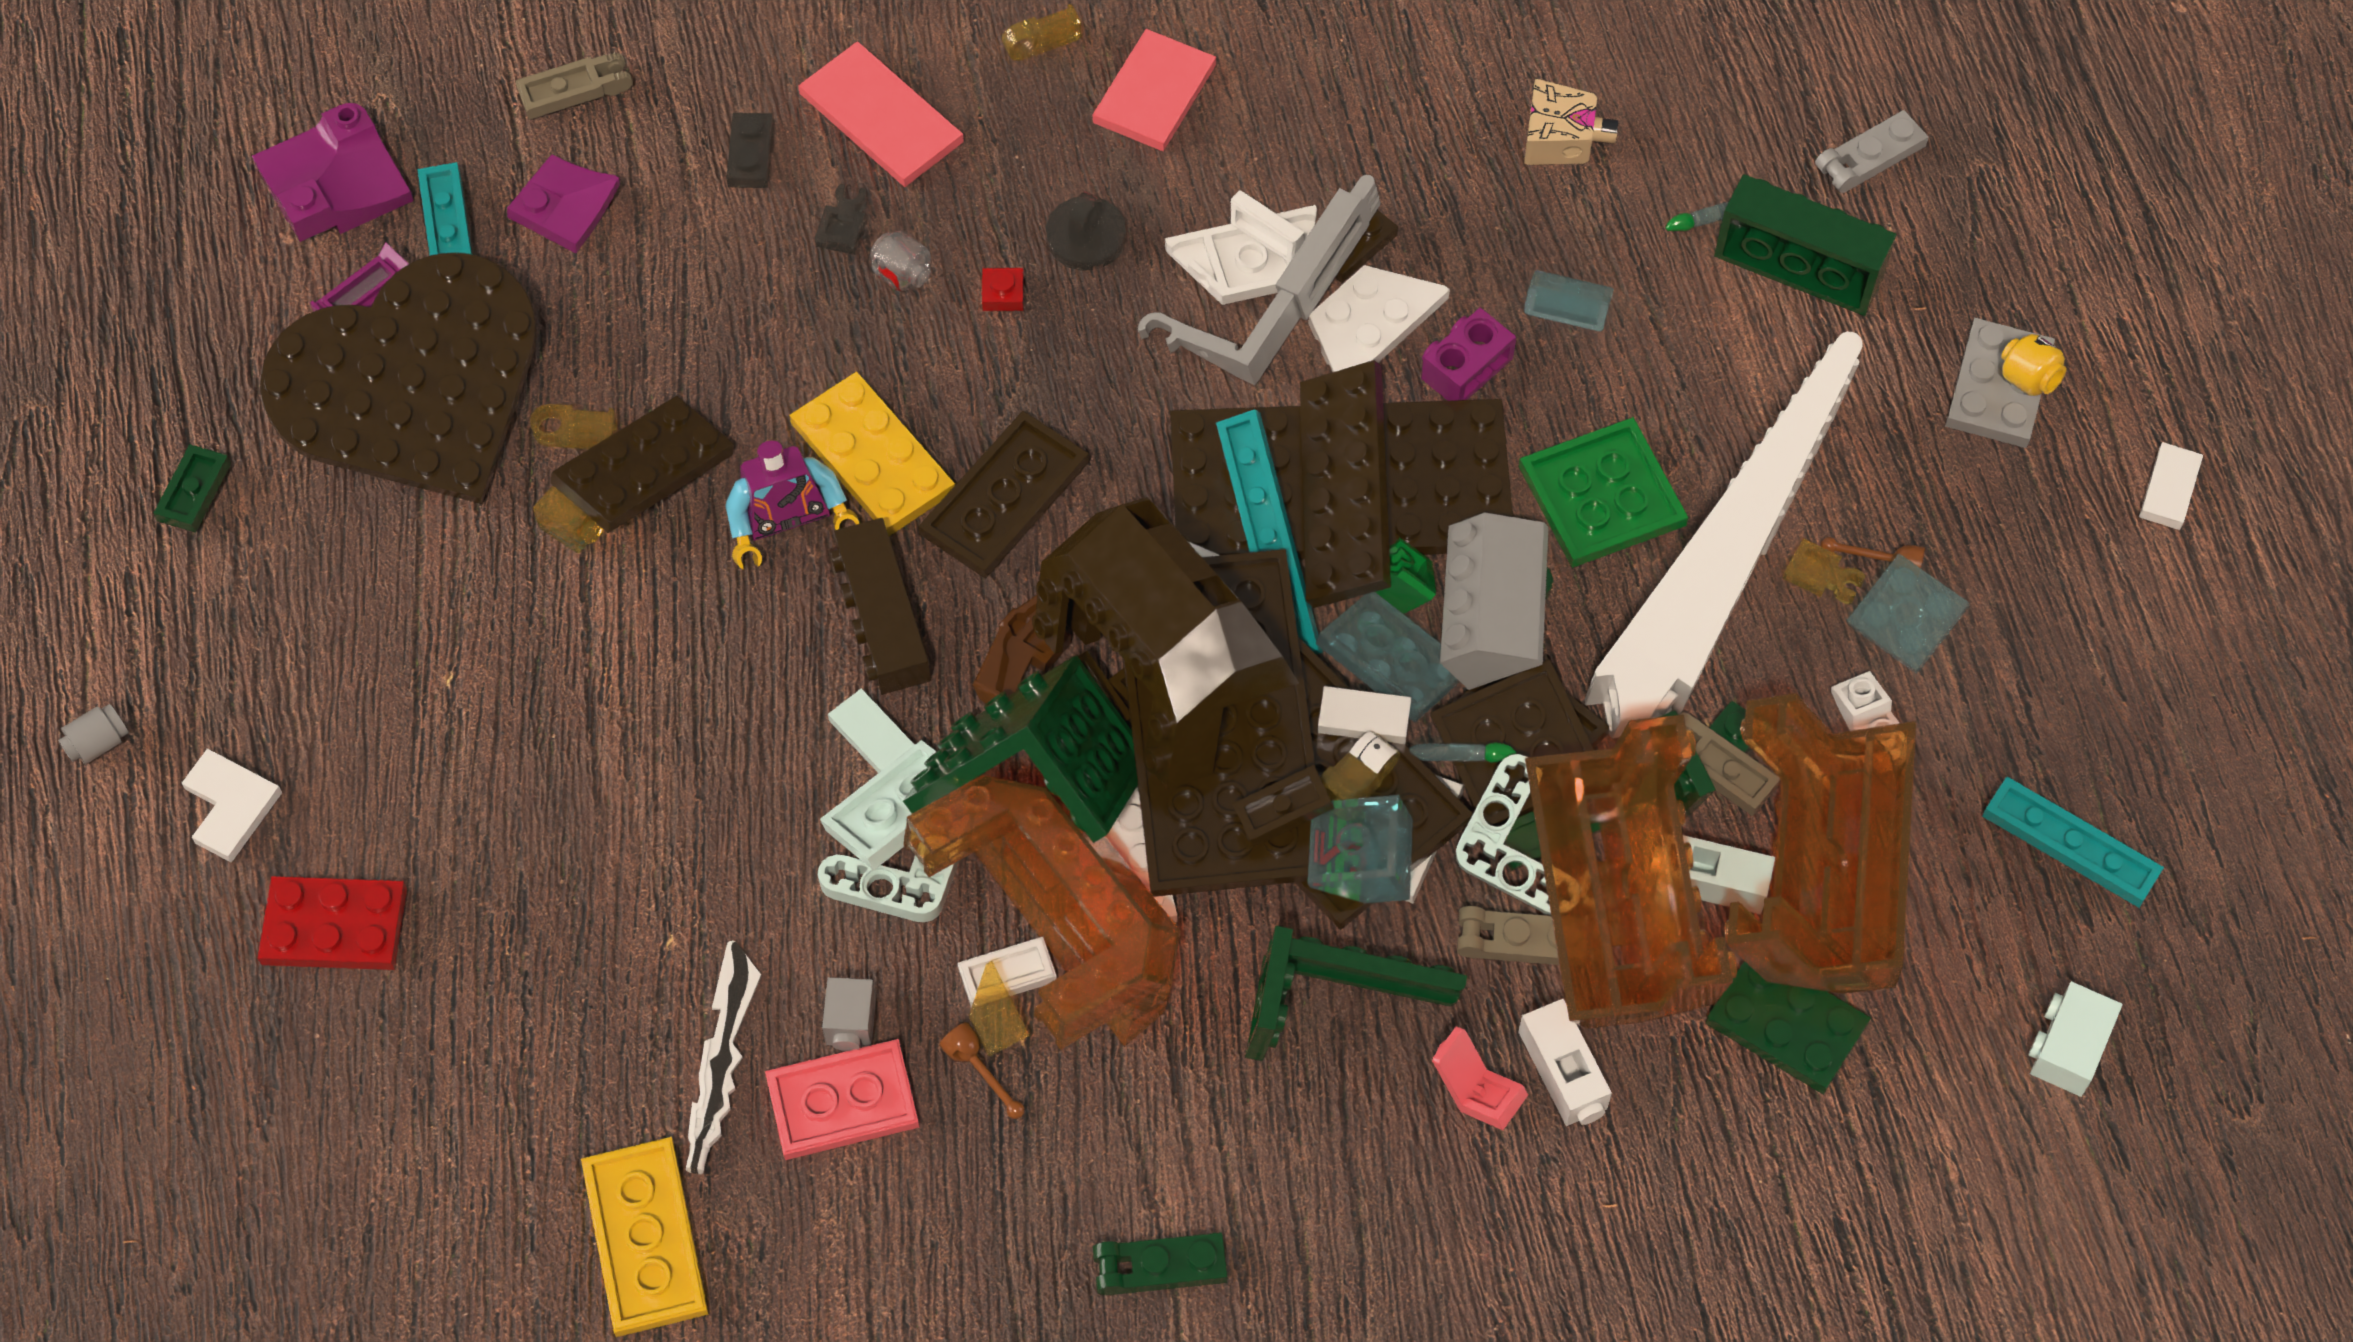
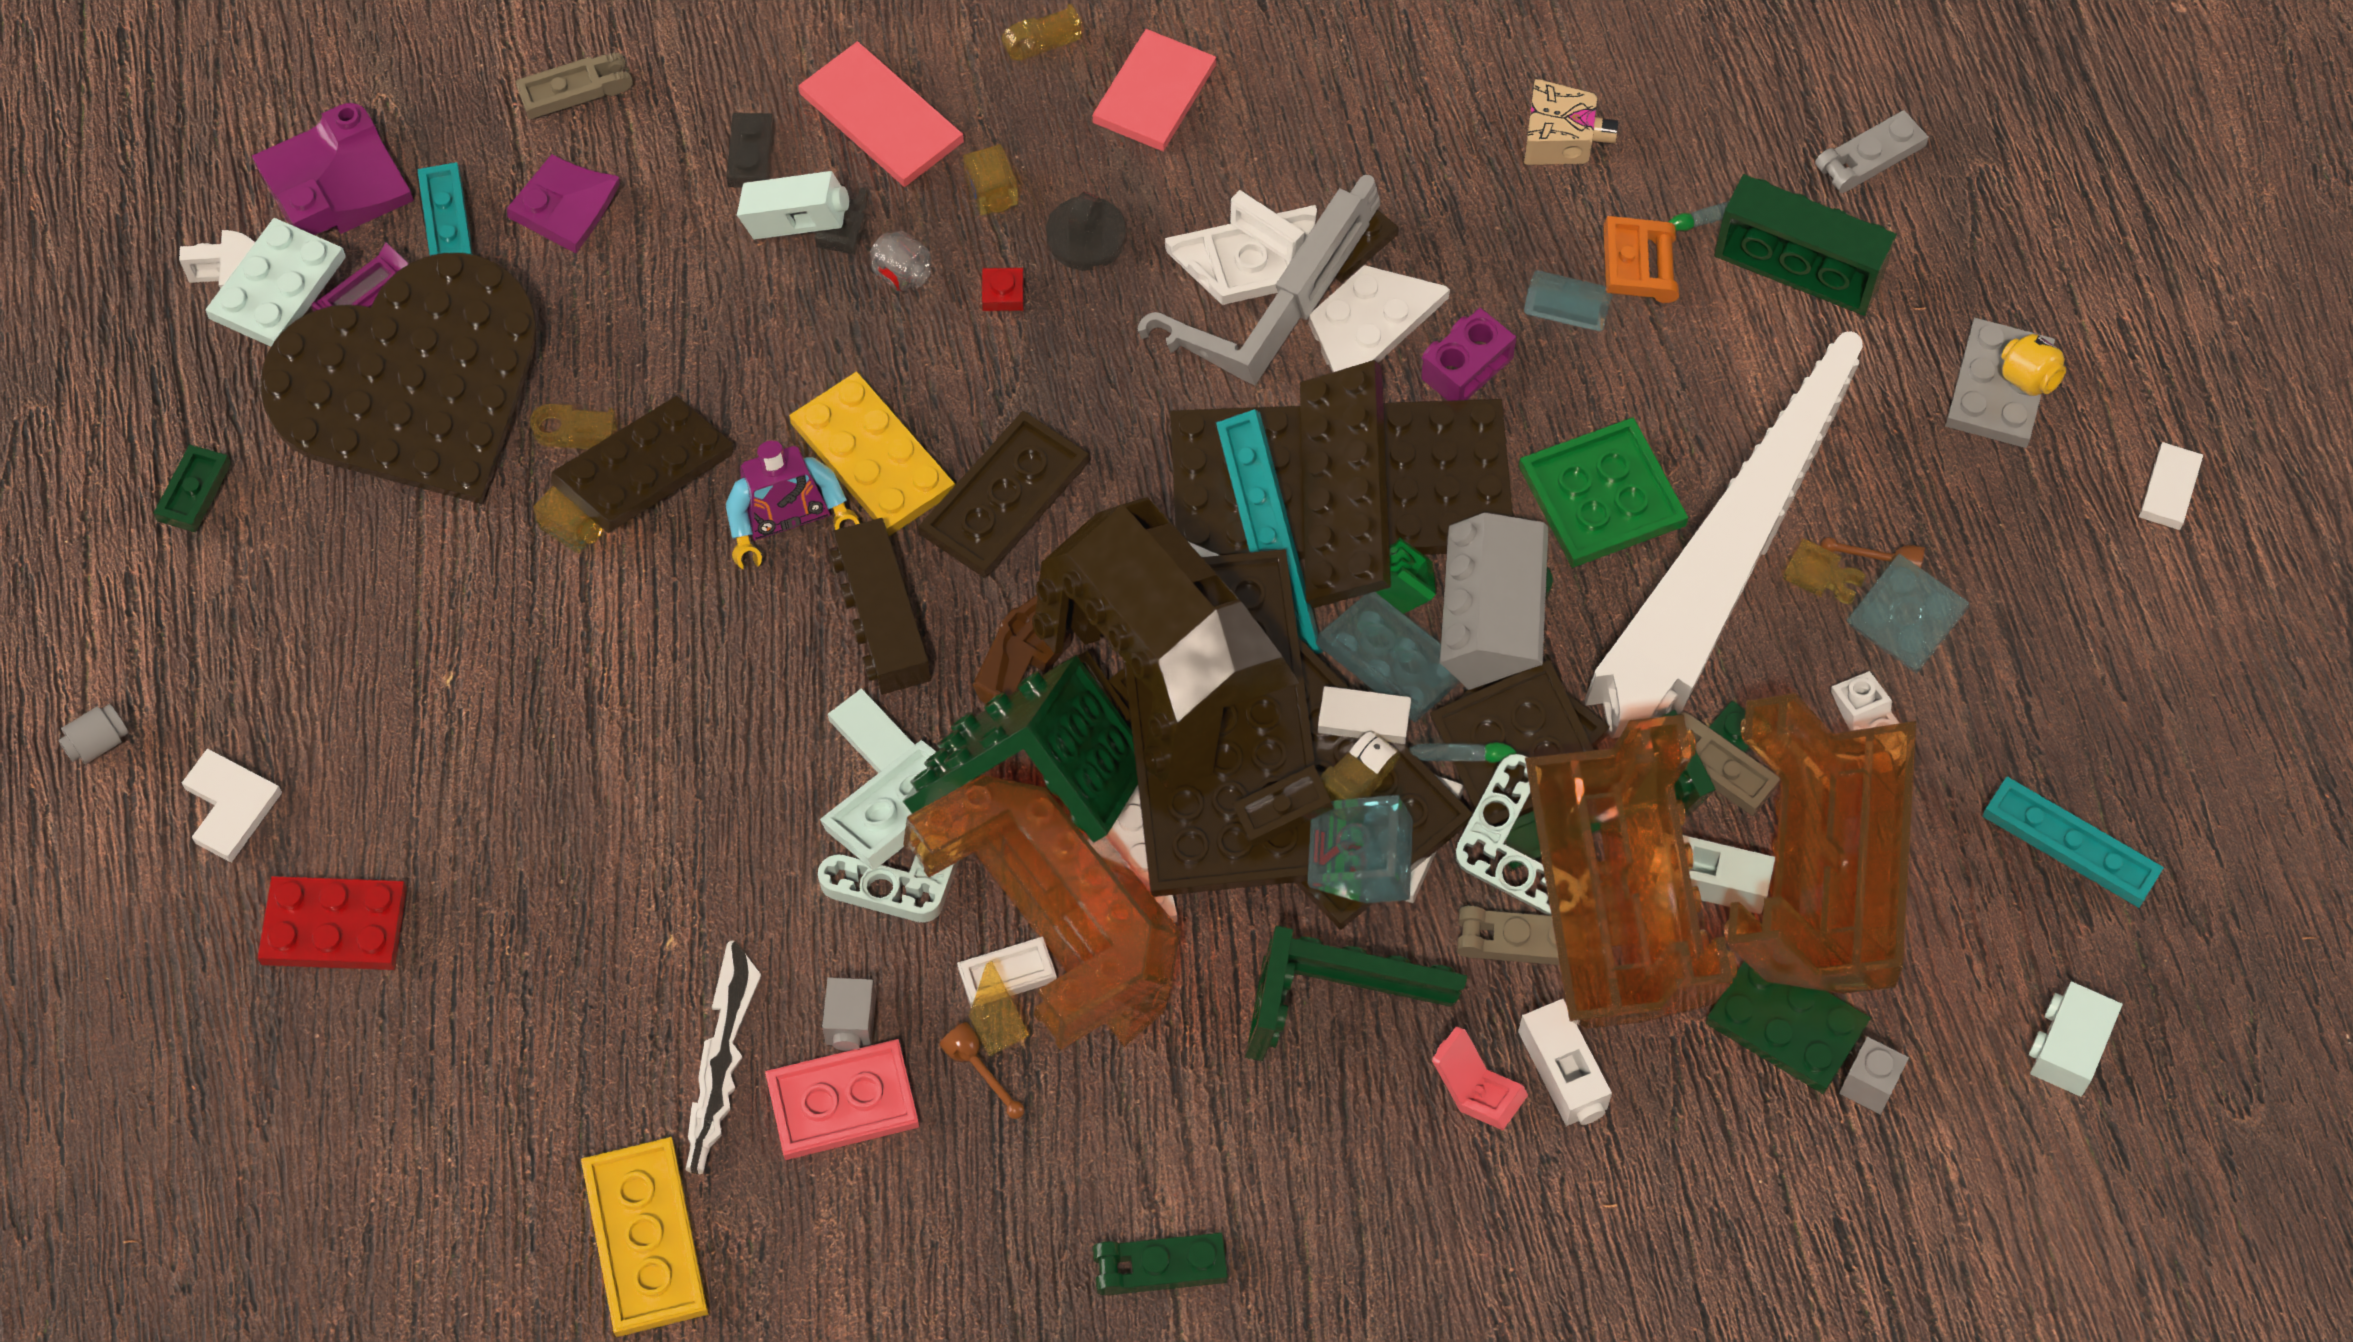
(215, 261): none -> white brick
(275, 282): none -> light aqua plate
(793, 205): none -> light aqua brick
(990, 180): none -> clear yellow brick
(1629, 258): none -> orange plate
(1873, 1075): none -> light grey brick

